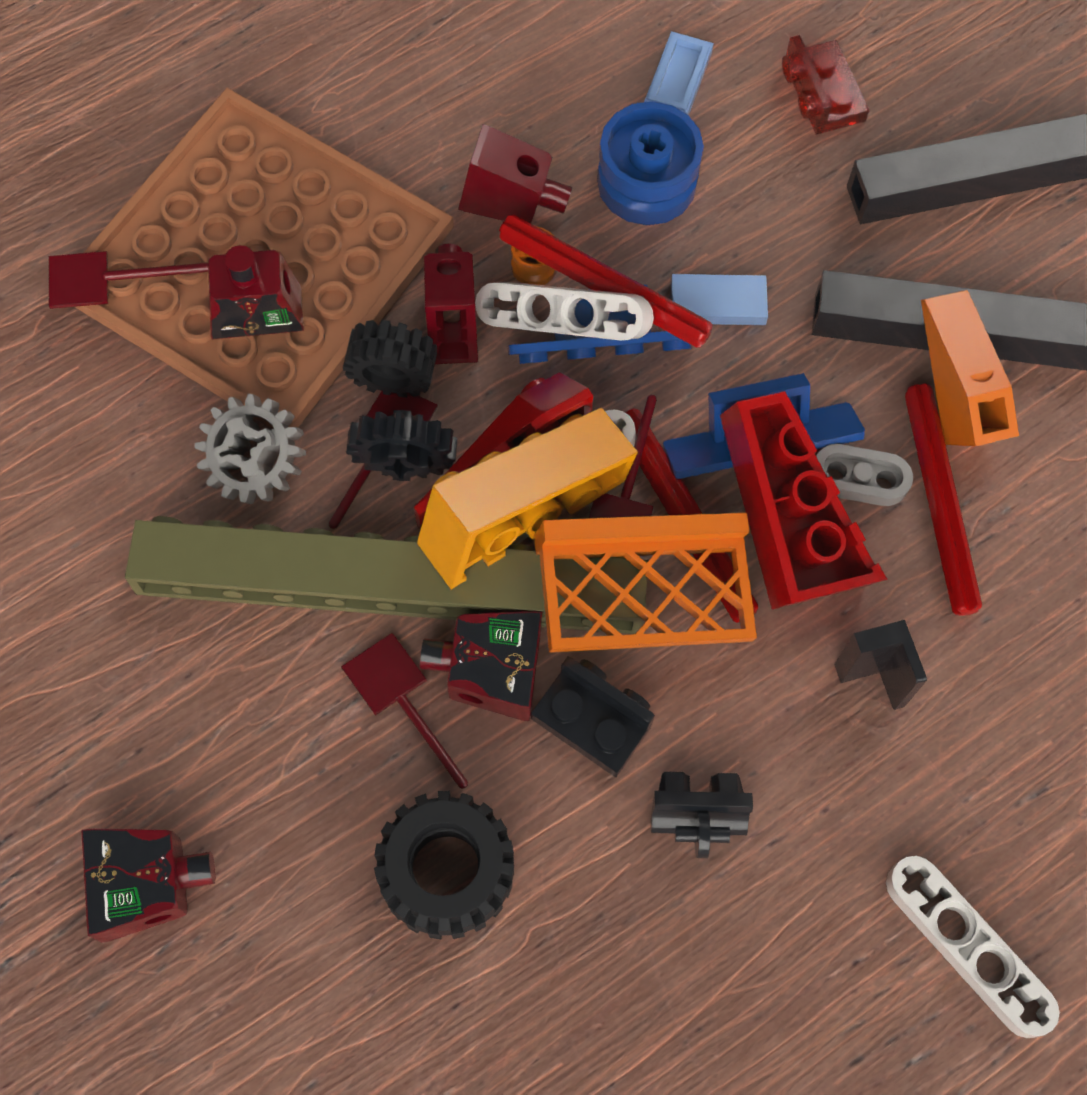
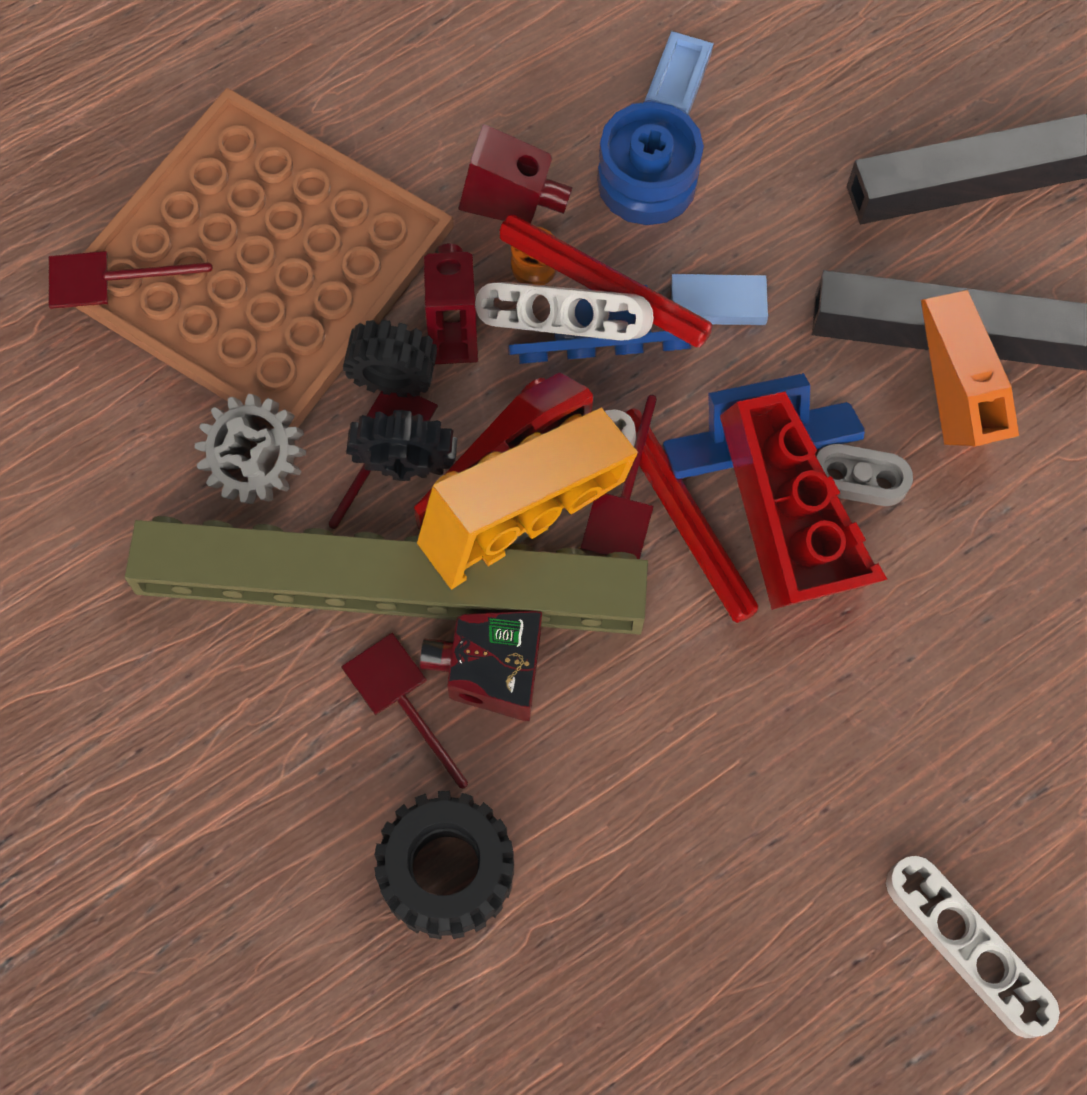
(138, 879): torso -> none
(252, 294): dark red torso -> none
(594, 715): black bracket -> none
(645, 537): orange fence -> none
(701, 815): black hips -> none
(824, 85): clear red bracket -> none
(887, 652): black panel -> none
(943, 500): red axle -> none

